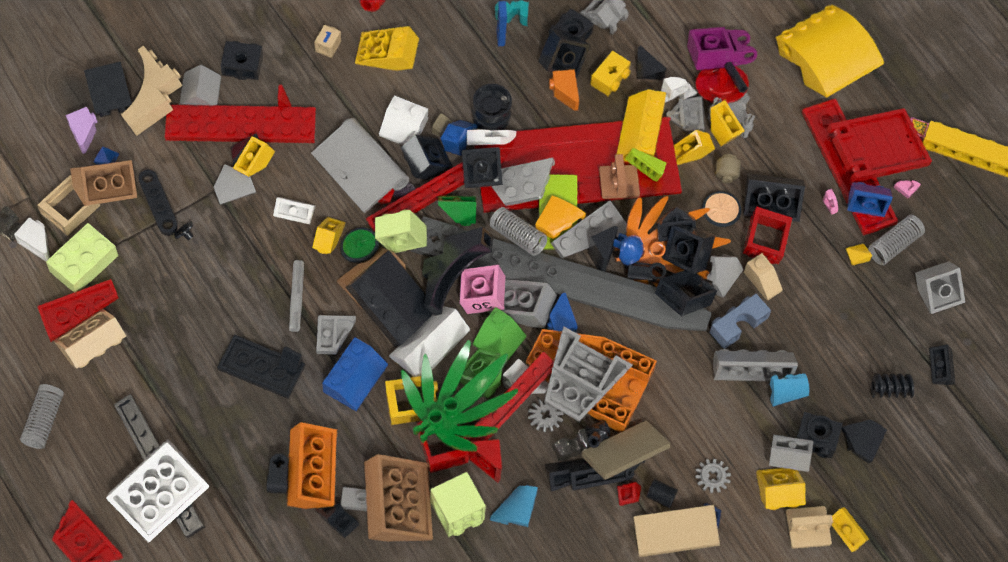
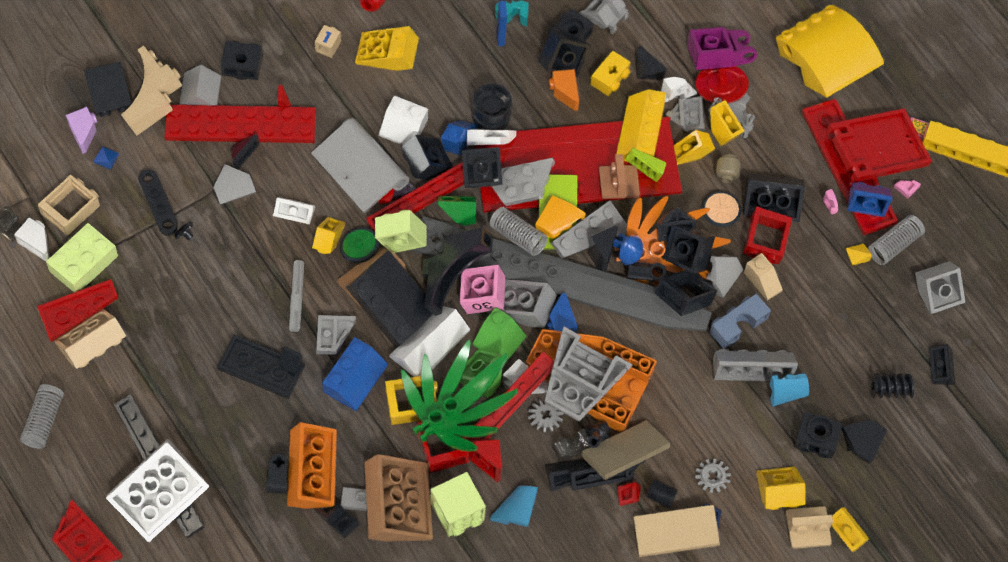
(104, 182): medium nougat slope -> none
(254, 157): yellow slope -> none
(440, 125): dark tan slope -> none
(735, 76): black piece -> none
(791, 453): light grey brick -> none

